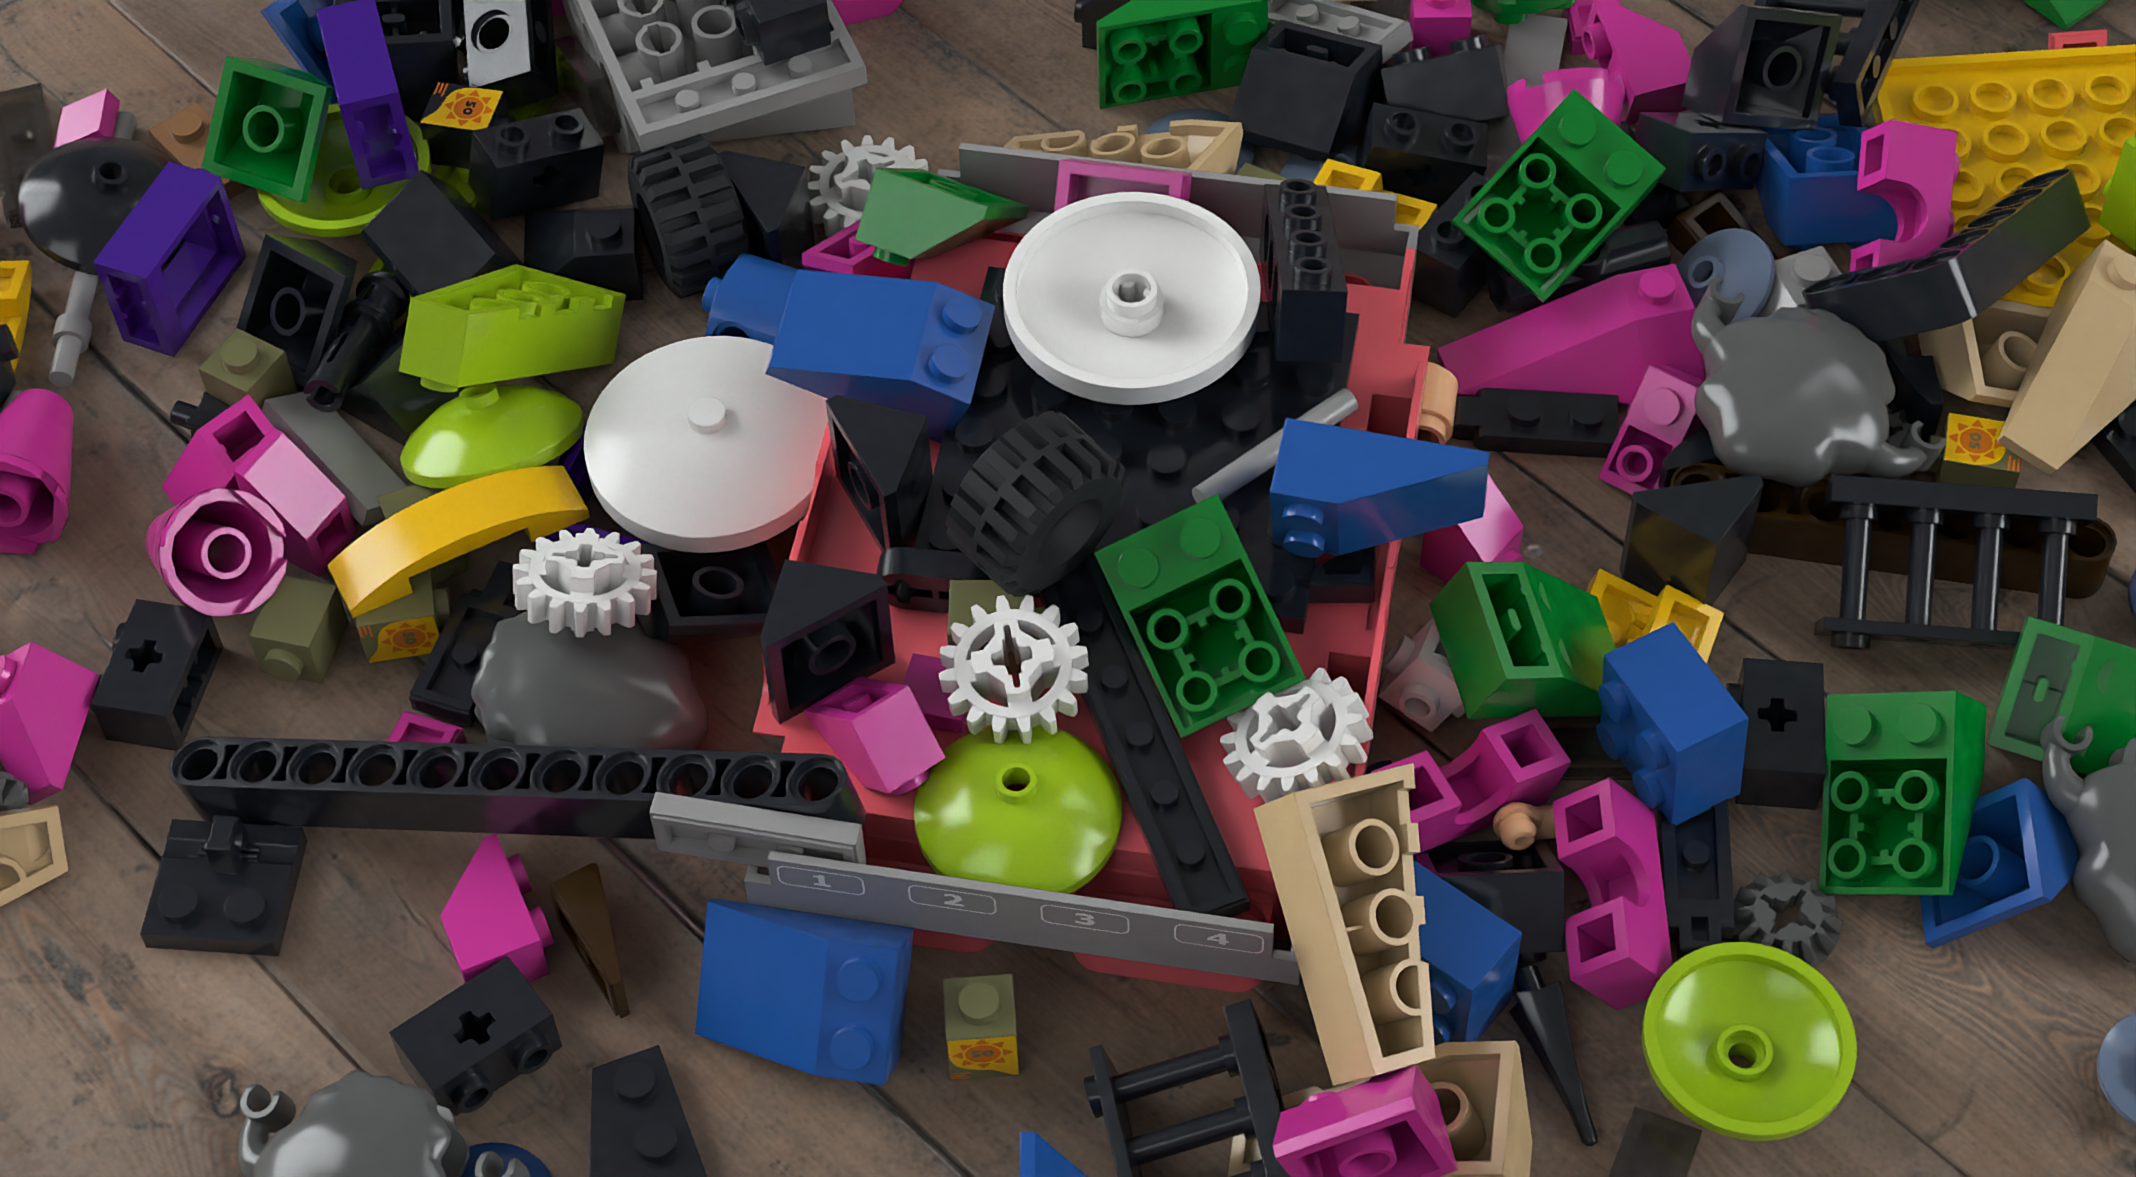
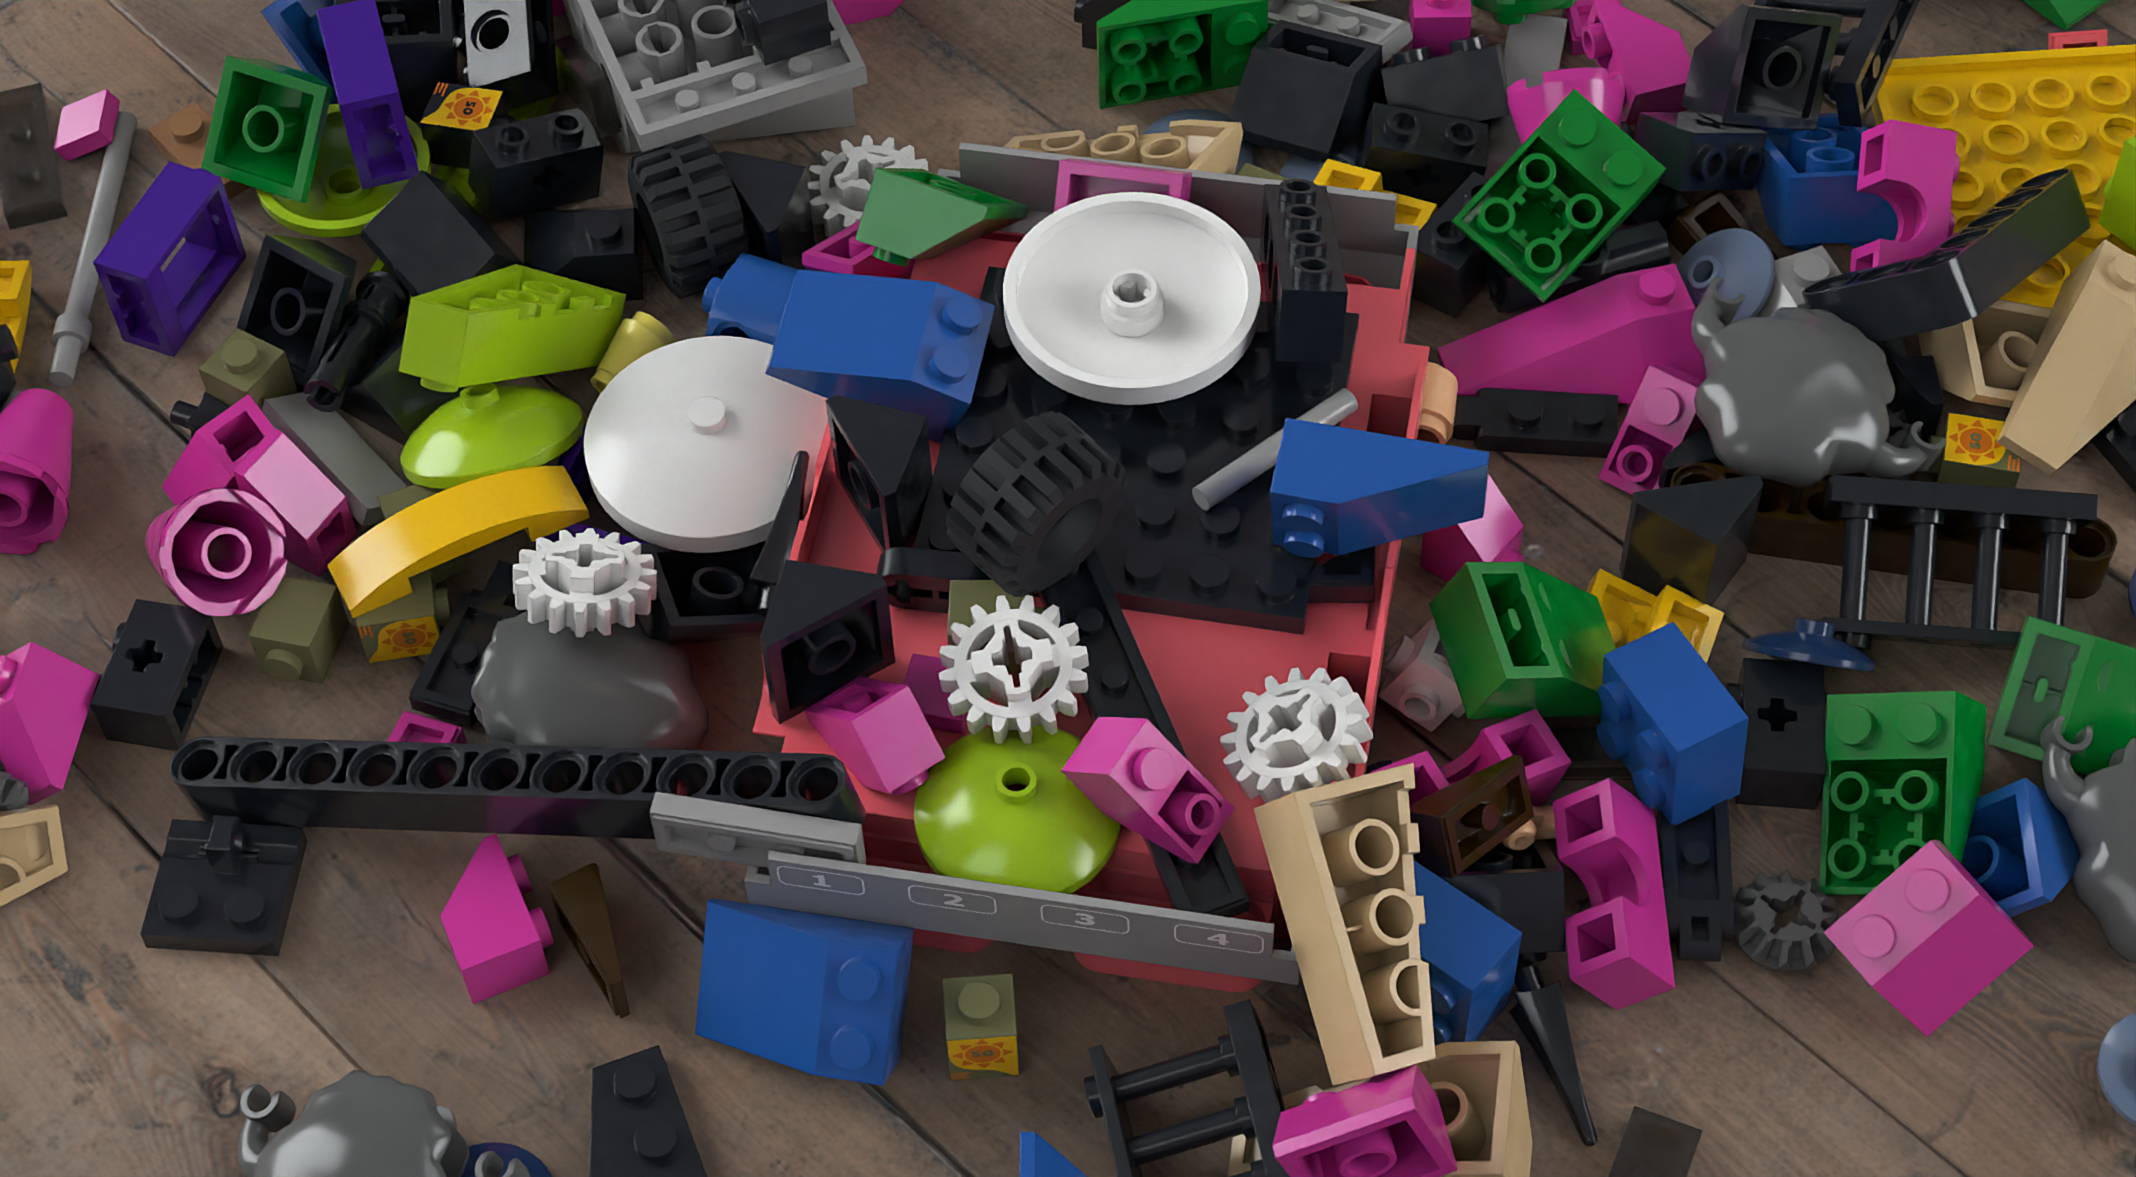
(83, 194): black dish -> none
(493, 1010): black brick -> none
(631, 341): none -> light yellow cone
(781, 535): none -> black piece
(1148, 786): none -> dark pink slope
(1199, 616): green slope -> none
(1471, 816): none -> dark brown slope
(1754, 1006): lime dish -> none
(1811, 643): none -> dark blue dish
(1929, 938): none -> dark pink slope

